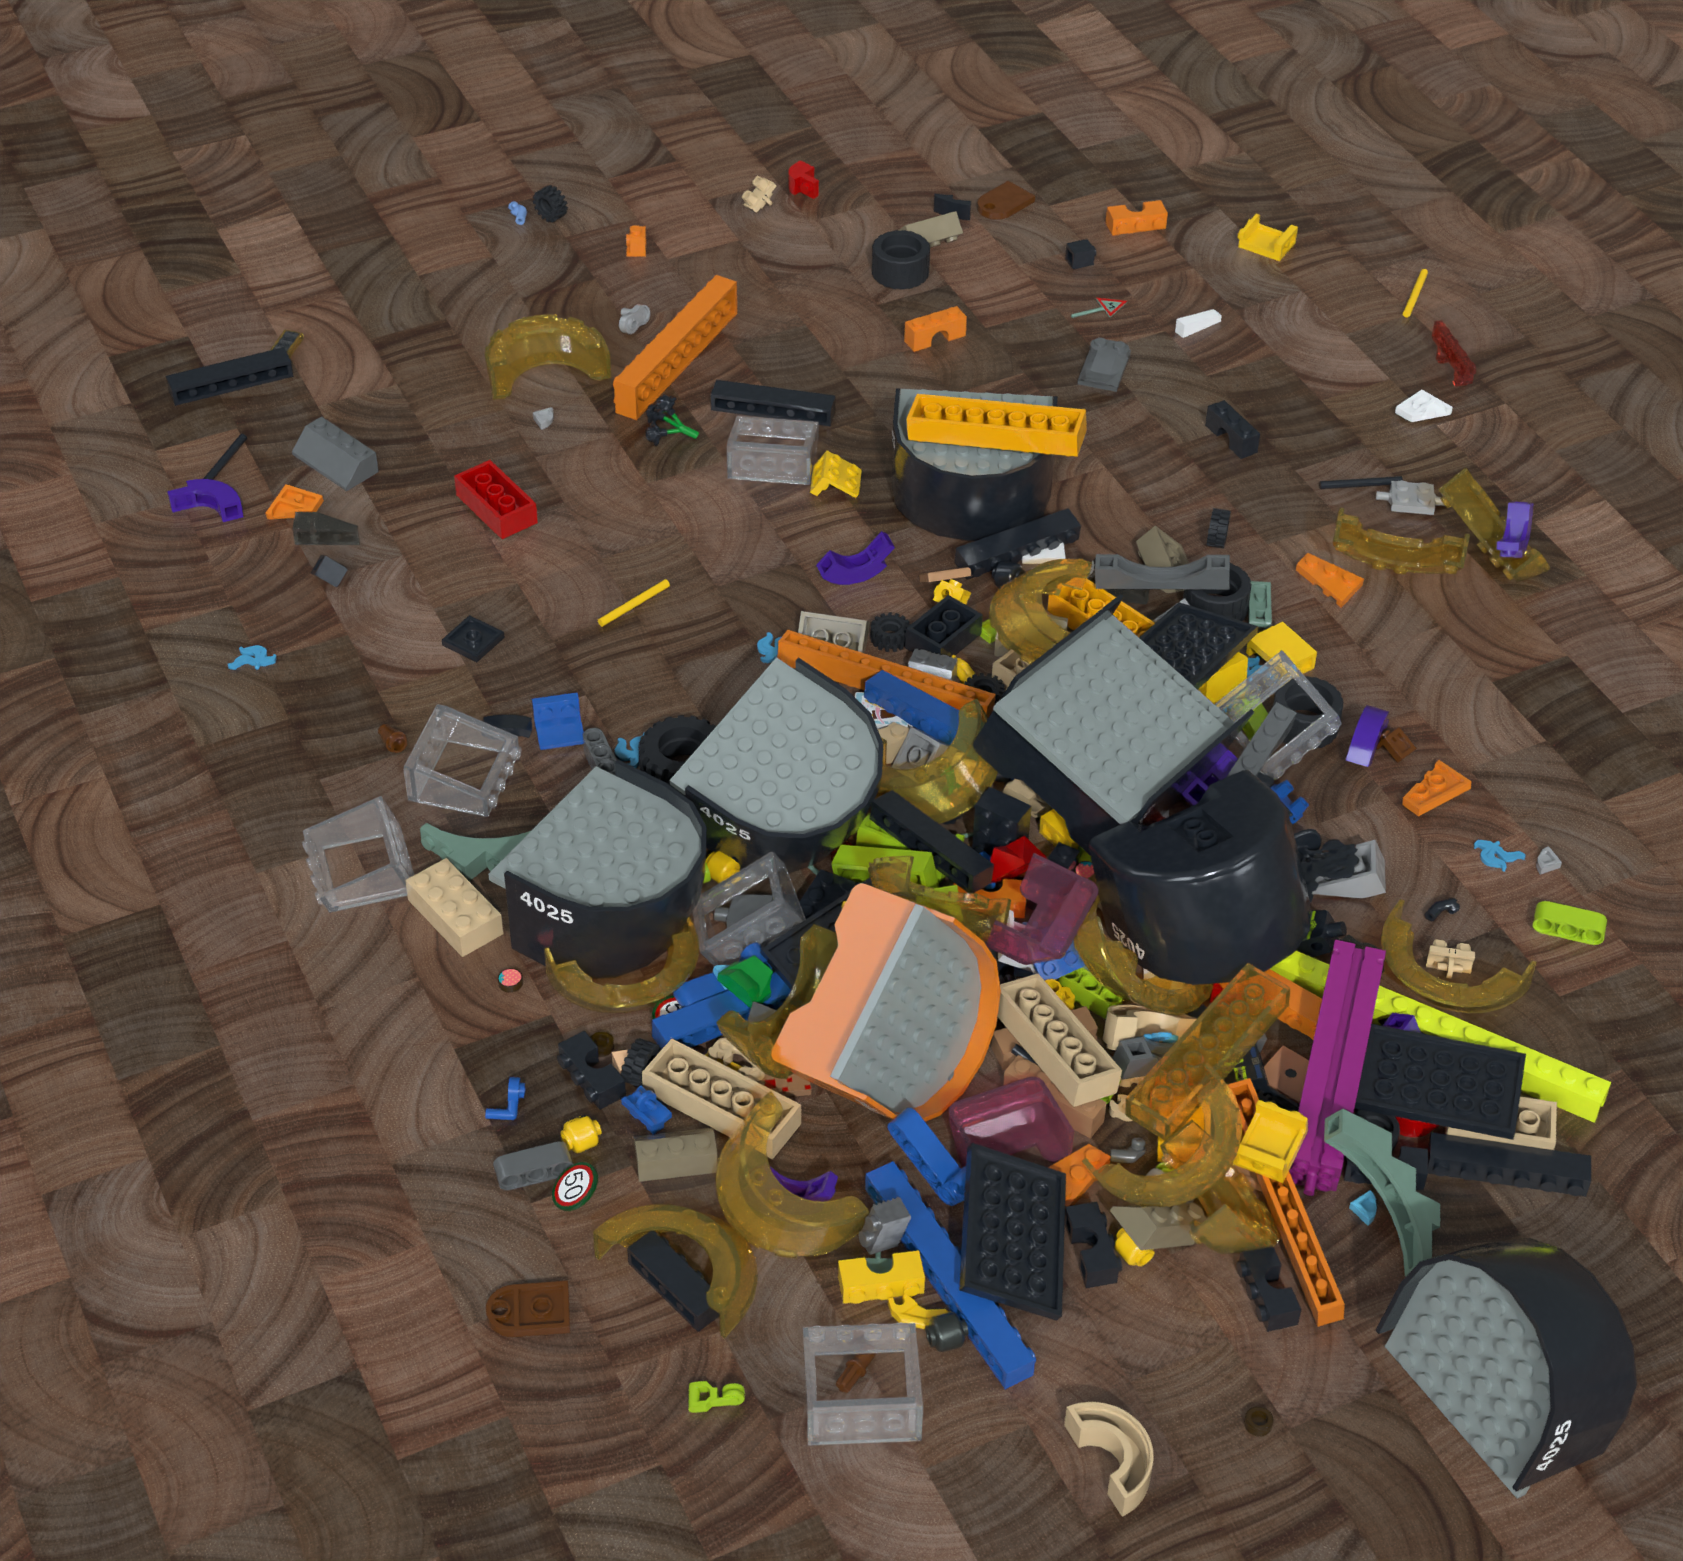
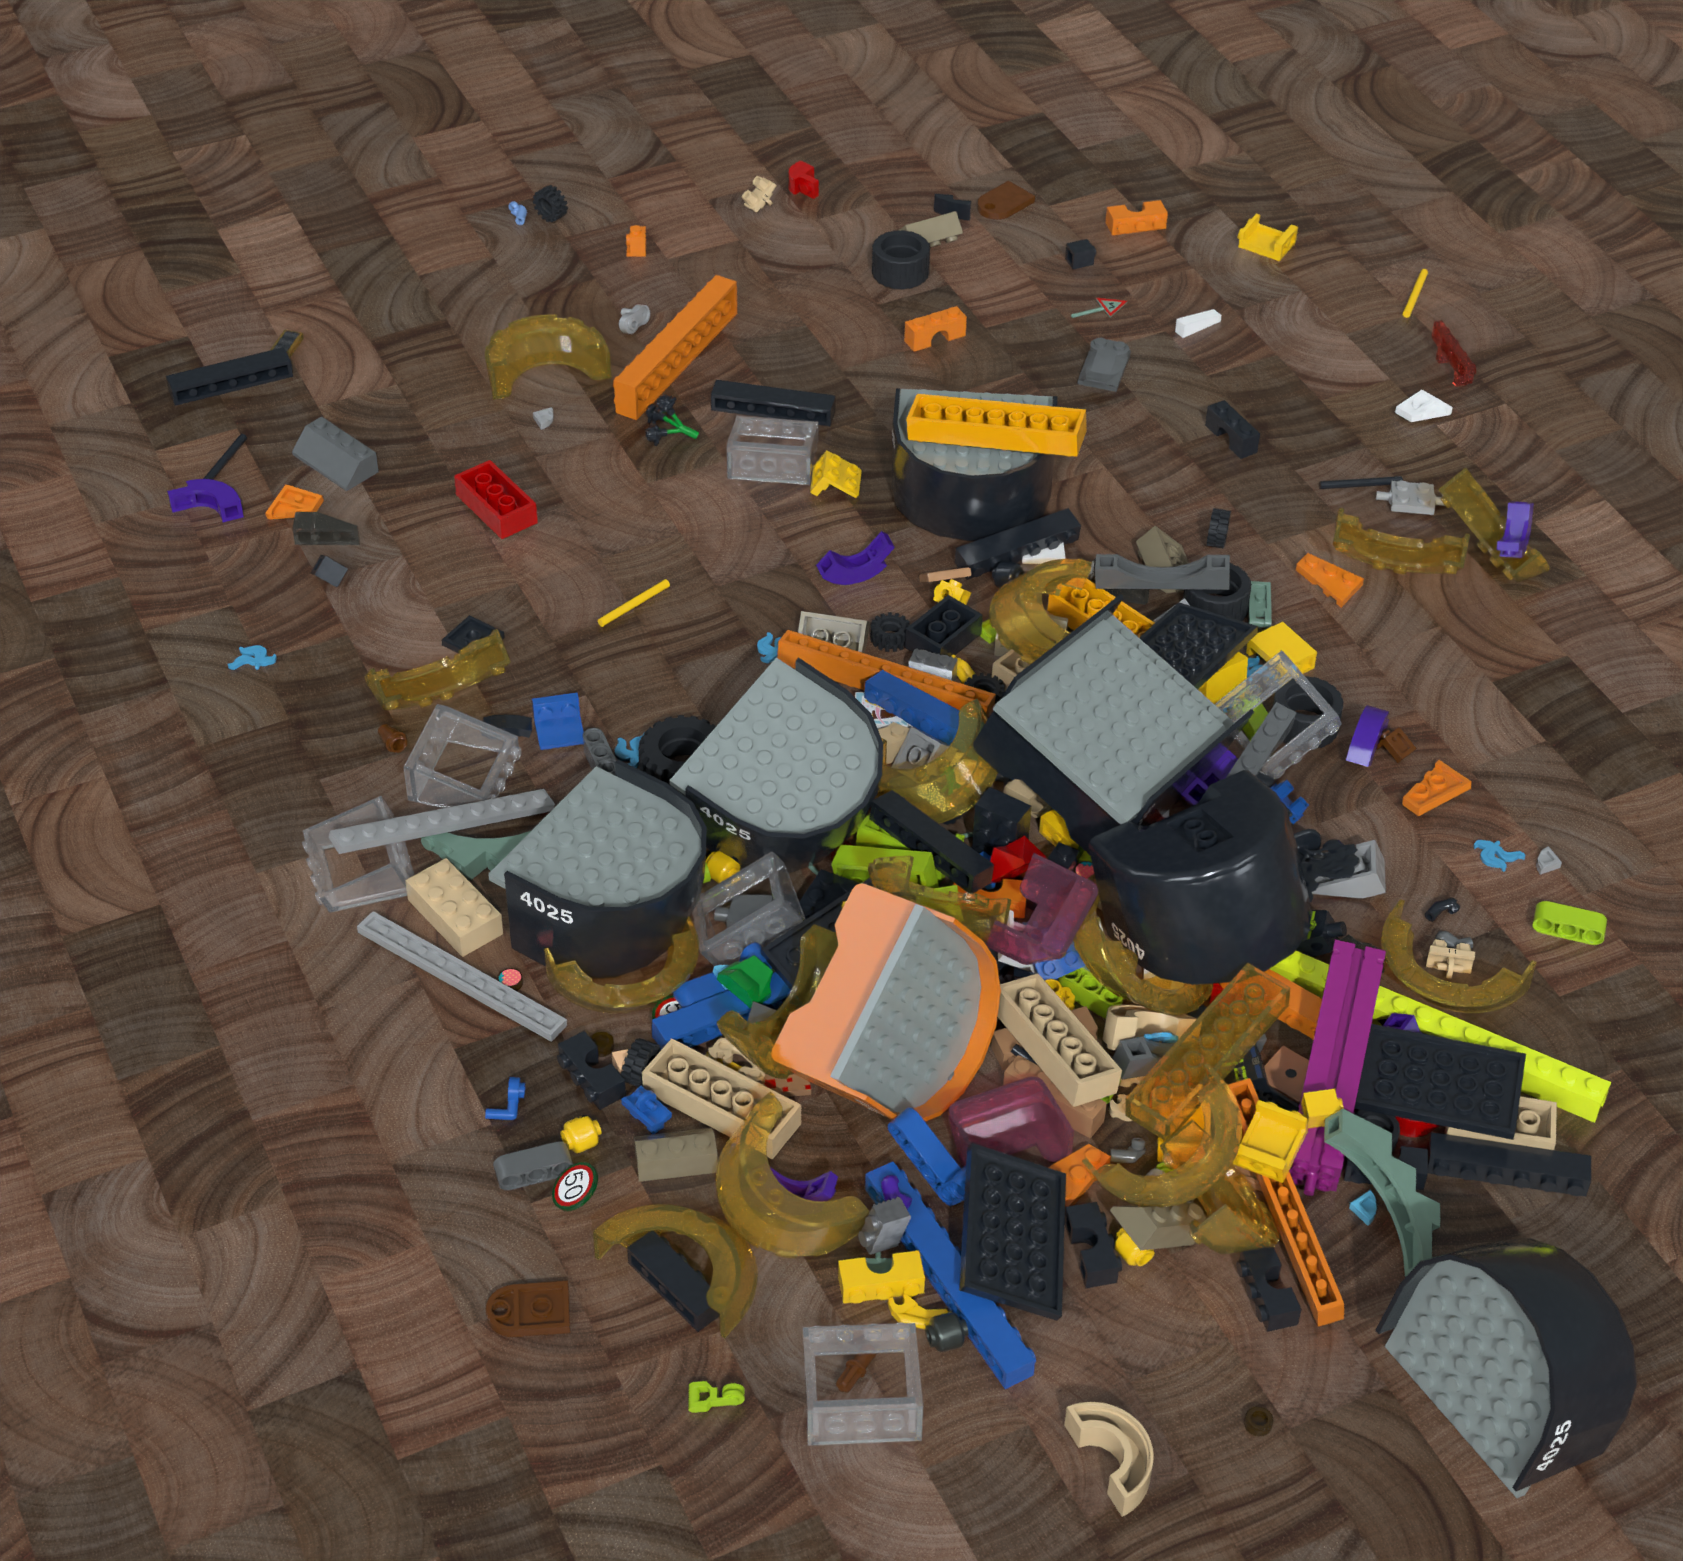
(440, 821): none -> light grey plate
(441, 678): none -> clear yellow windscreen
(462, 976): none -> light grey plate
(891, 1190): none -> dark purple arm
(1320, 1105): none -> yellow brick
(1451, 940): none -> dark grey arm

